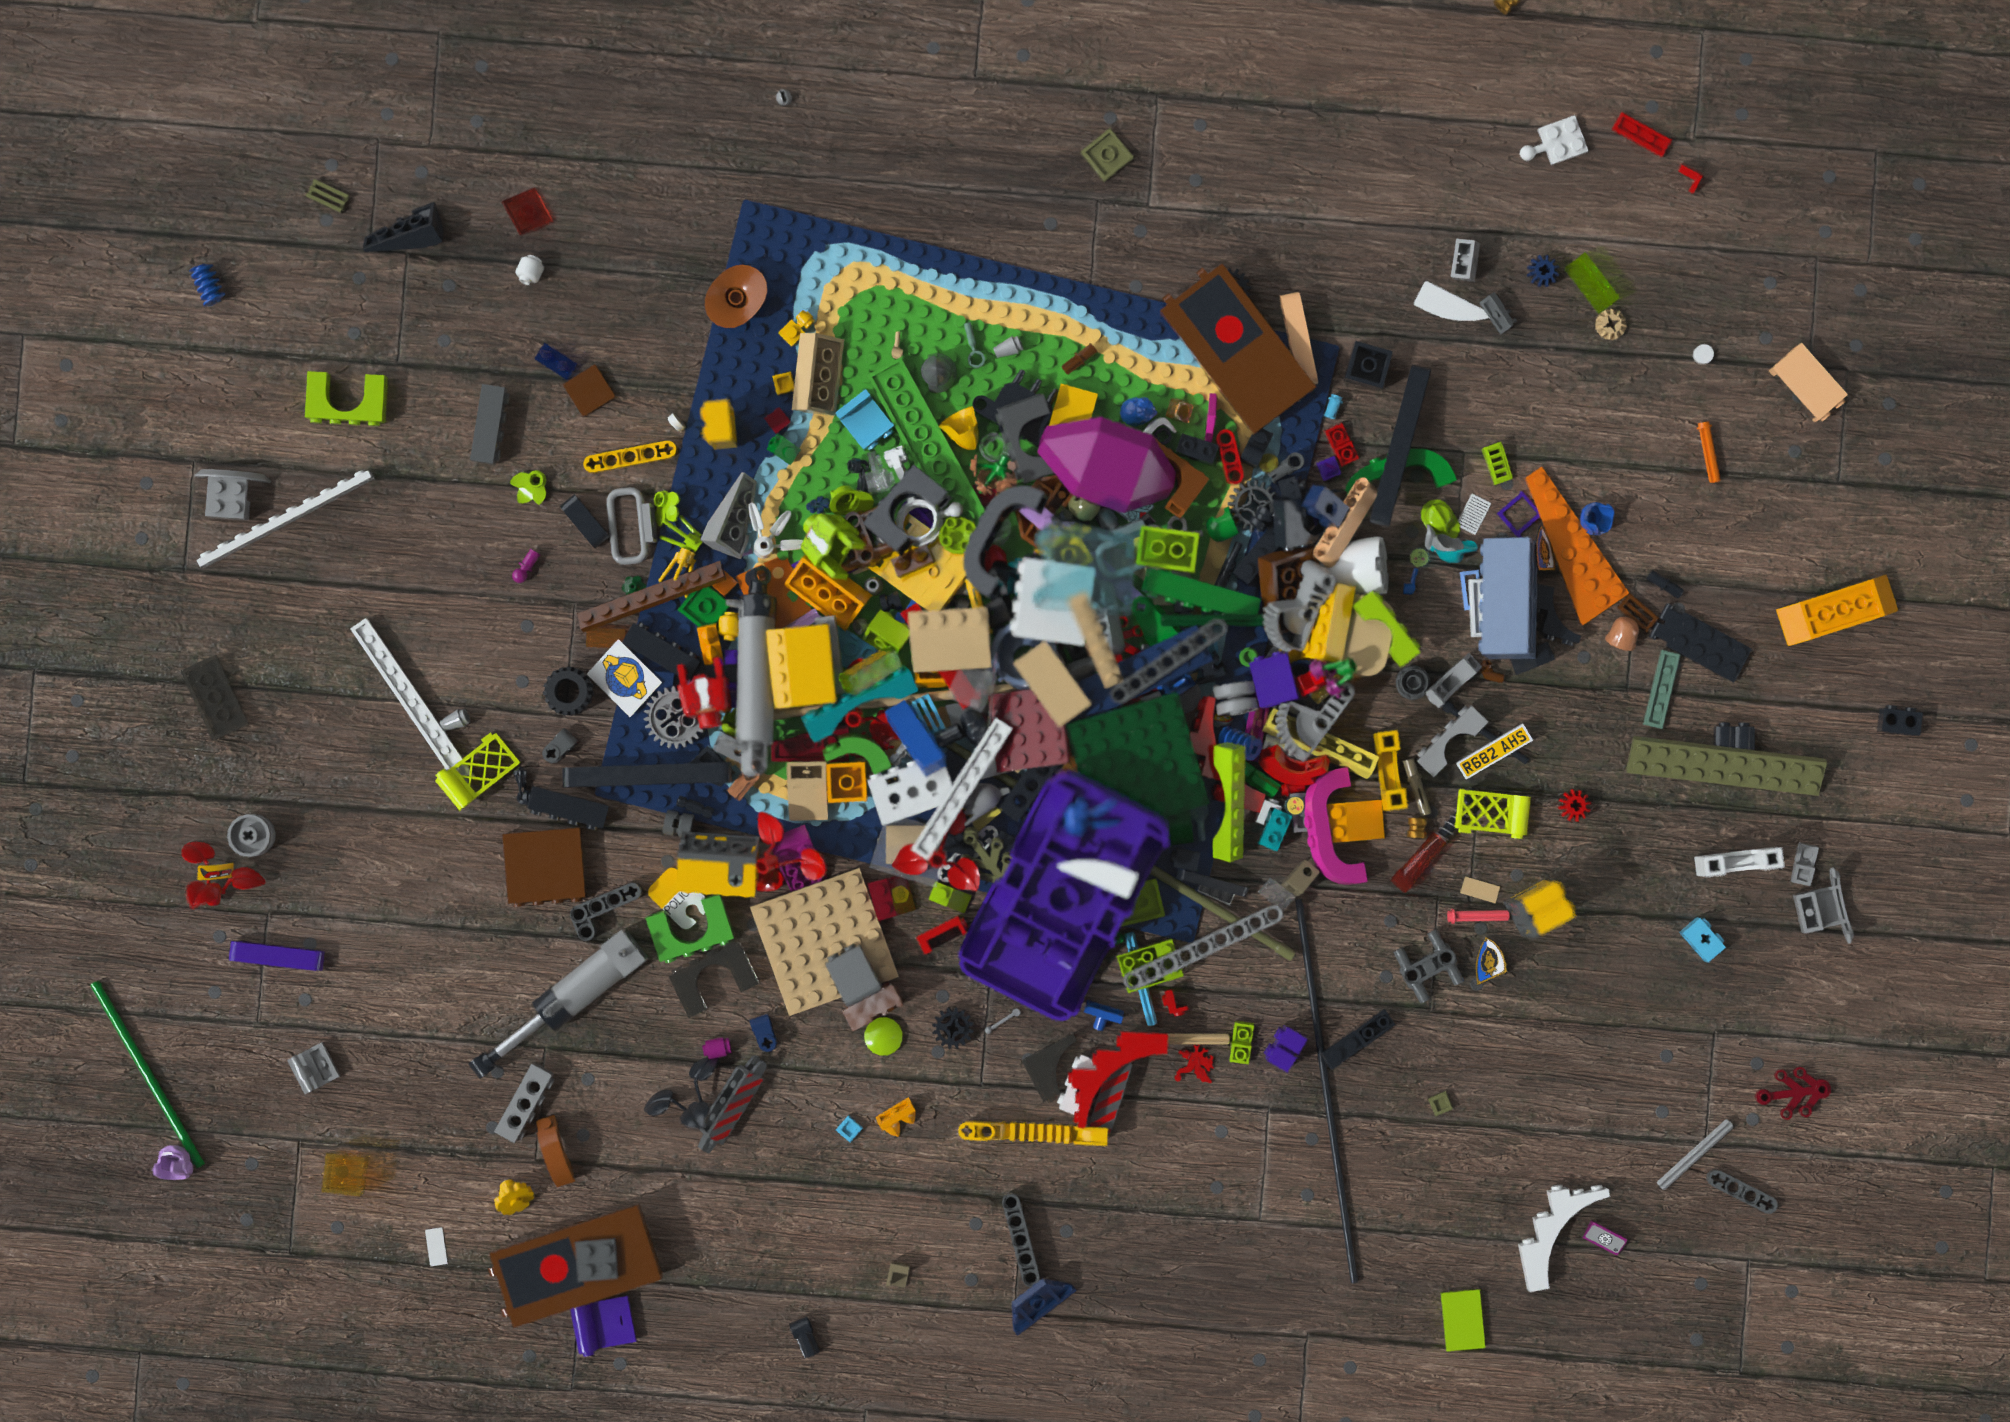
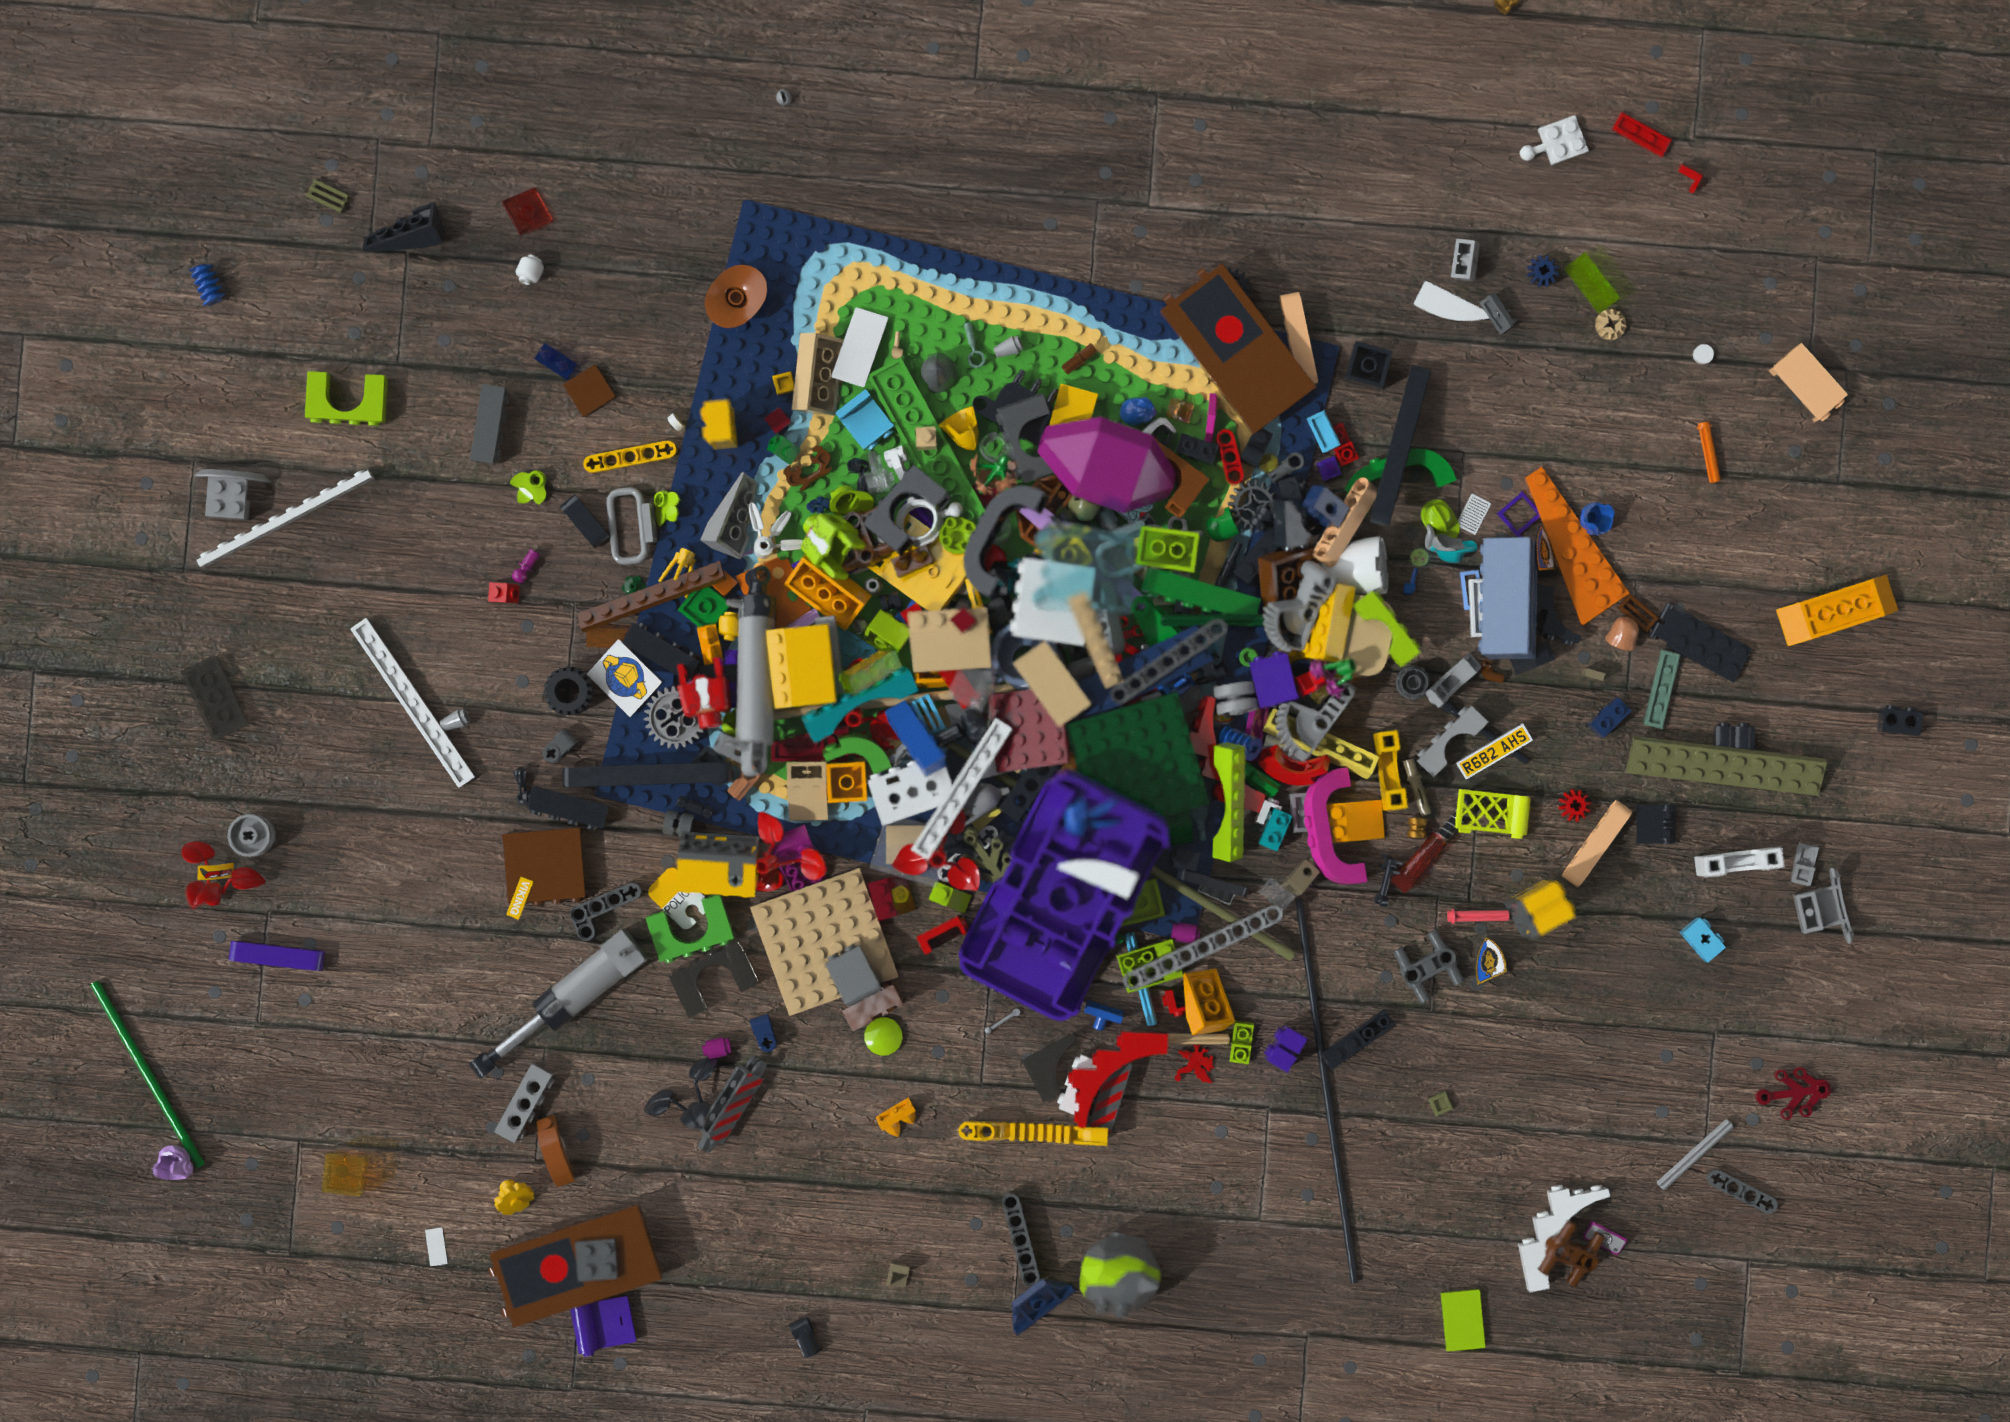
(313, 1068): light grey plate -> none
(455, 785): neon yellow piece -> none
(503, 593): none -> red bracket
(519, 898): none -> yellow sticker
(692, 541): lime plant -> none
(792, 331): yellow plate -> none
(794, 478): none -> reddish brown helmet
(849, 1128): medium azure tile -> none
(859, 347): none -> white sticker
(926, 438): none -> tan brick
(961, 1029): black gear -> none
(963, 620): none -> dark red tile
(1107, 155): olive tile -> none
(1119, 1274): none -> dark grey rock
(1185, 932): none -> magenta brick
(1206, 1002): none -> light orange slope
(1287, 789): red pin -> none
(1294, 805): light yellow tile -> none
(1323, 431): none -> medium azure tile
(1333, 406): medium azure pin -> none
(1391, 868): none -> black bar
(1480, 889): tan sticker -> none
(1502, 455): lime slope -> none
(1562, 1249): none -> reddish brown piece
(1592, 674): none -> dark tan tile
(1597, 843): none -> light nougat beam
(1608, 717): none -> dark blue brick
(1655, 824): none -> black hinge
(1665, 584): black axle -> none

